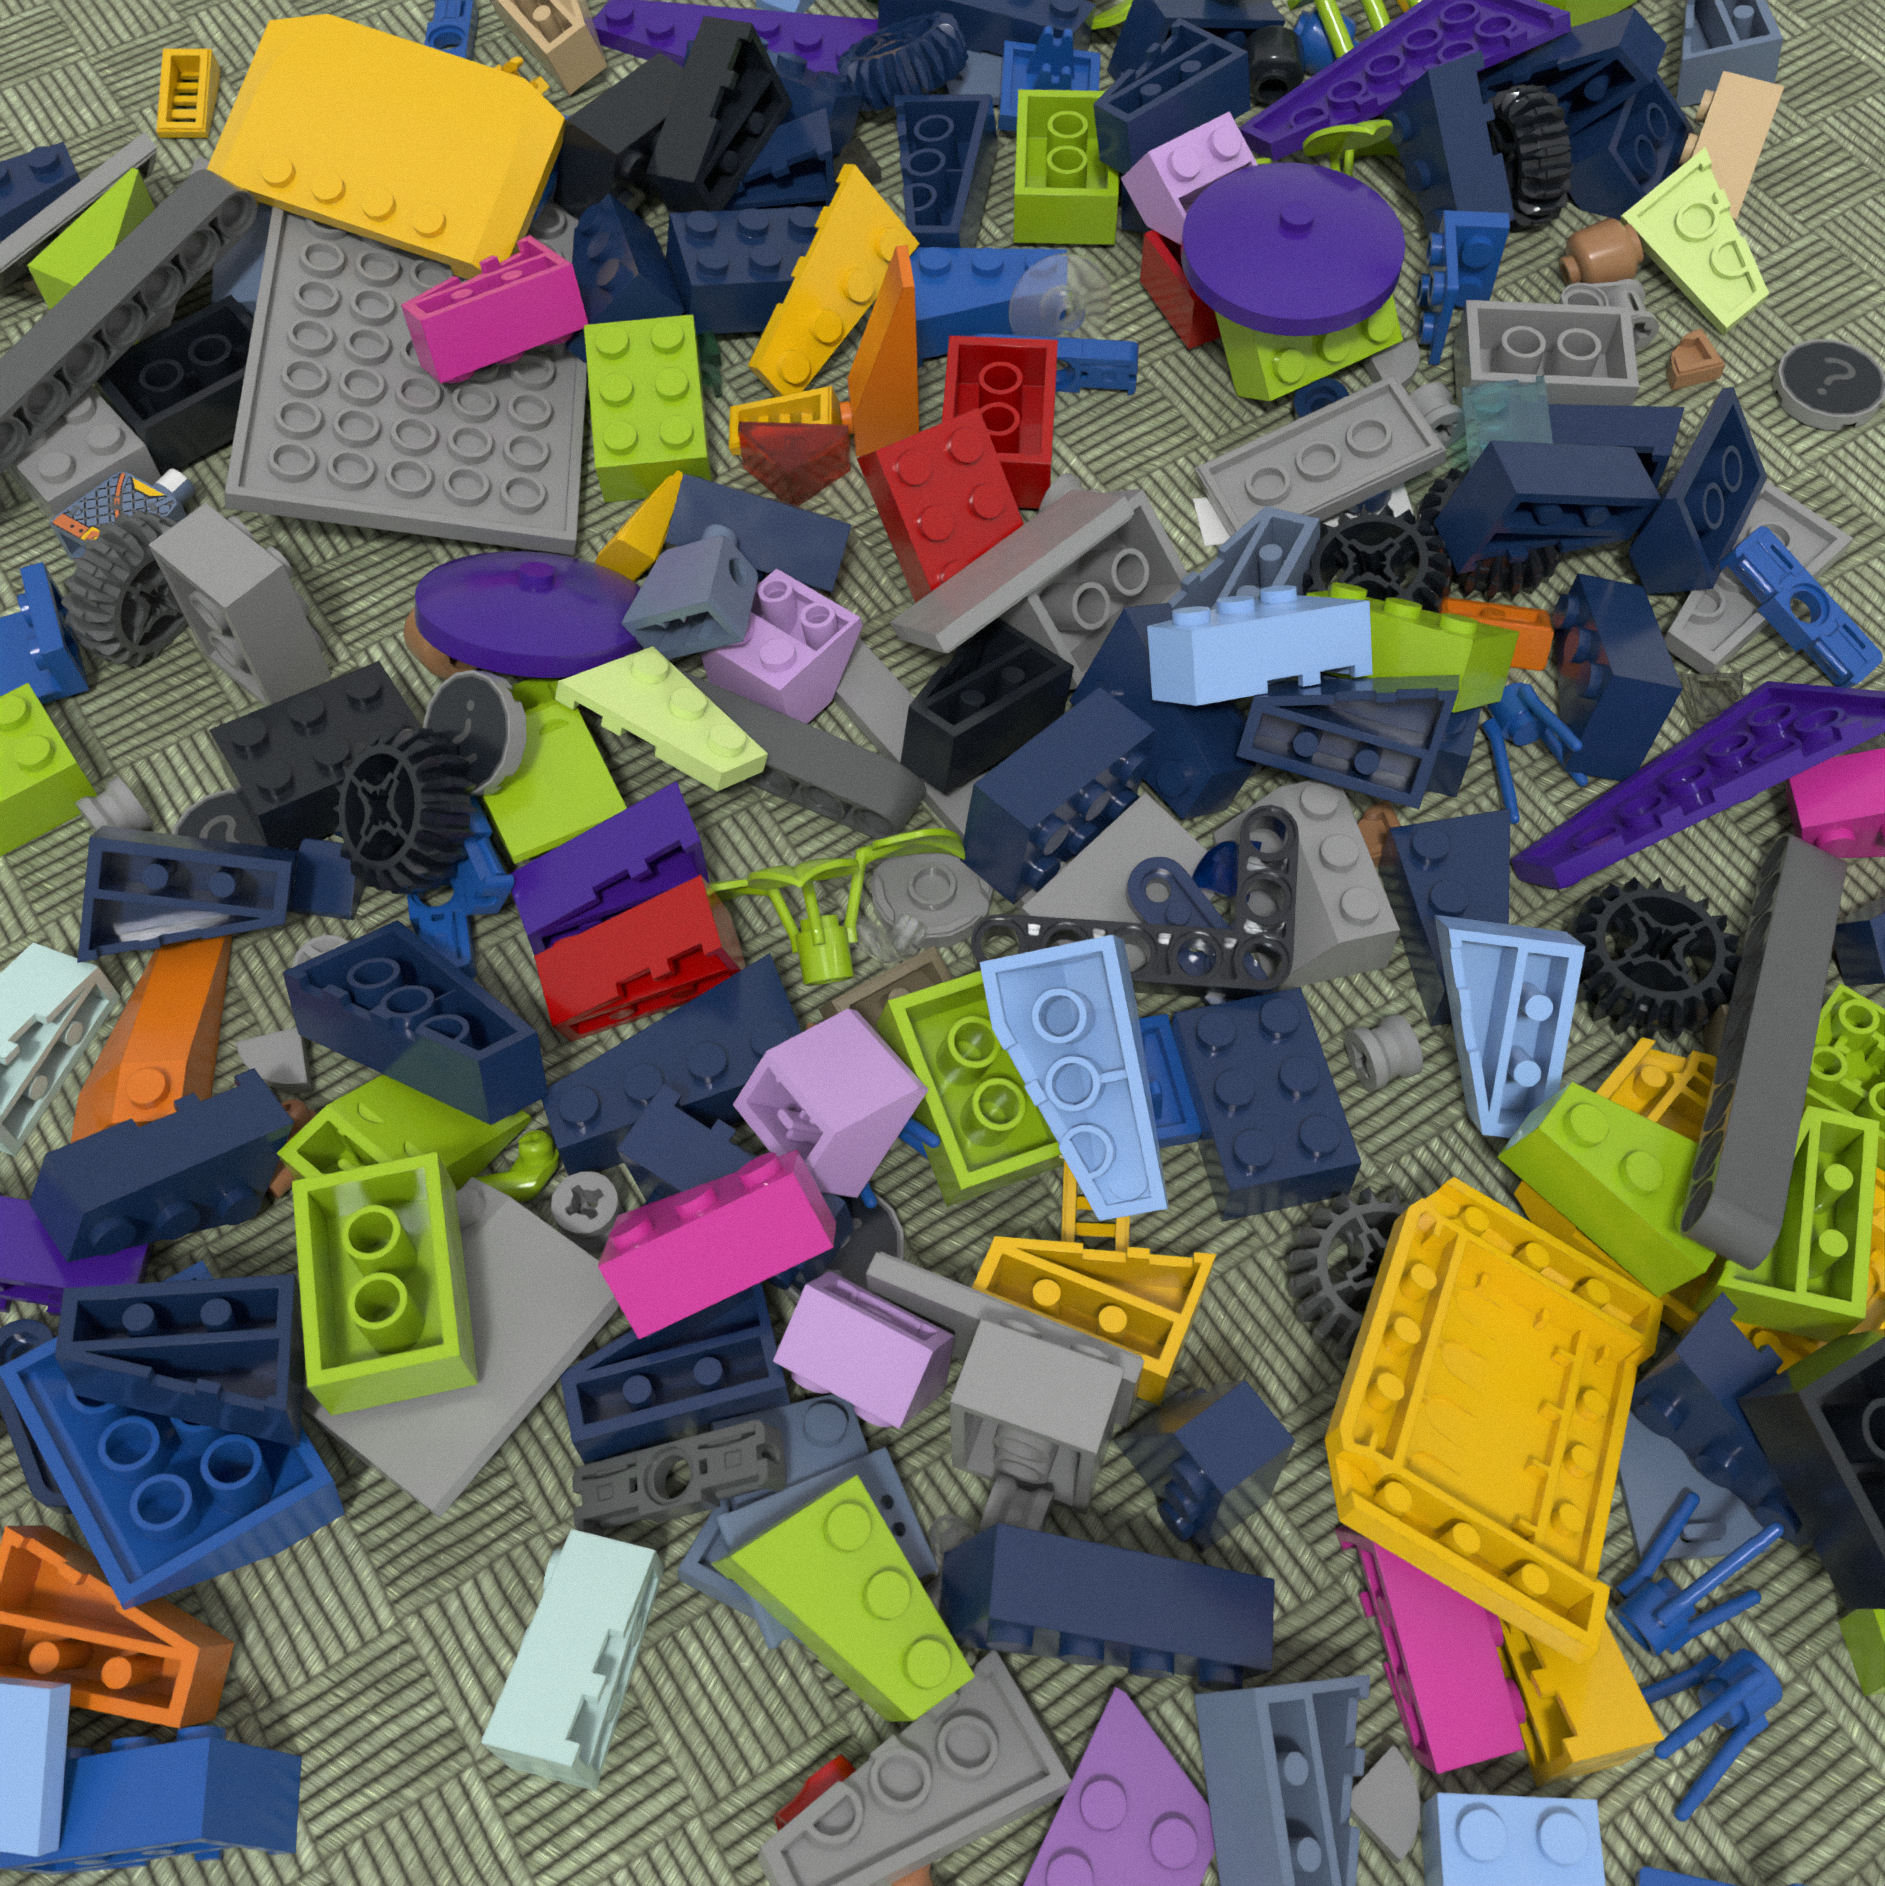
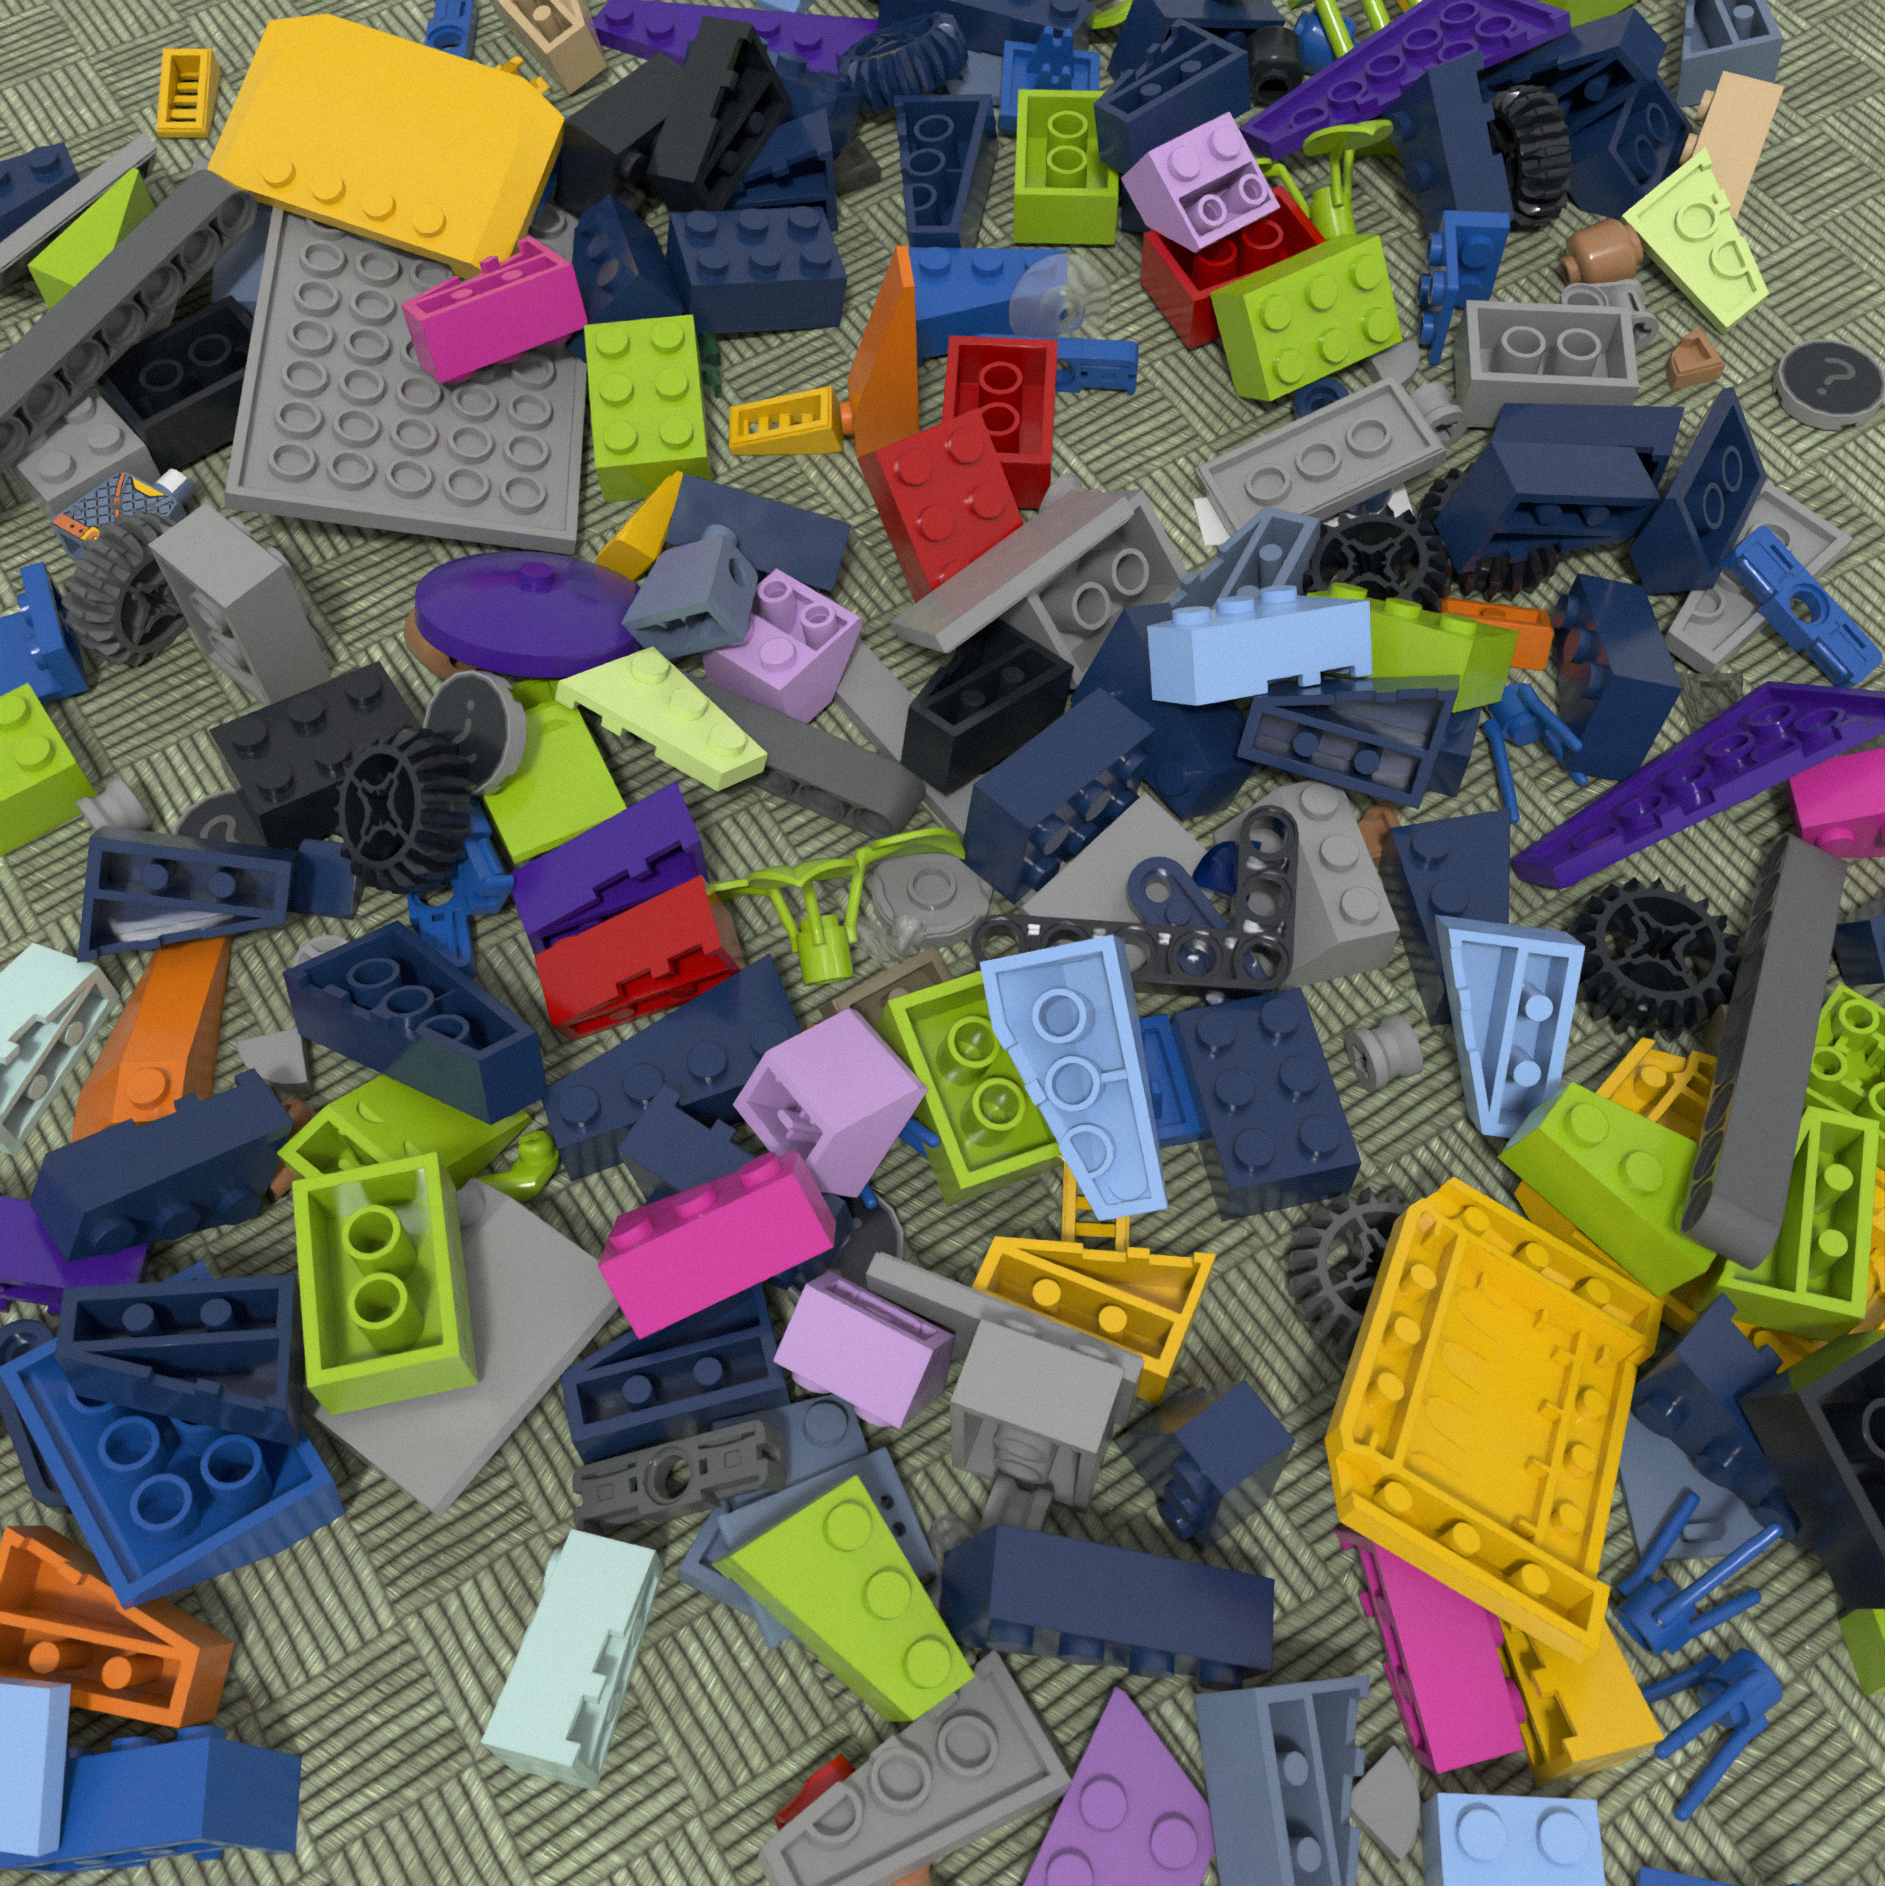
(593, 1224): light grey wheel -> none
(795, 457): clear red slope -> none
(830, 284): yellow wing -> none
(1292, 249): dark purple dish -> none
(1505, 414): clear light blue plate -> none

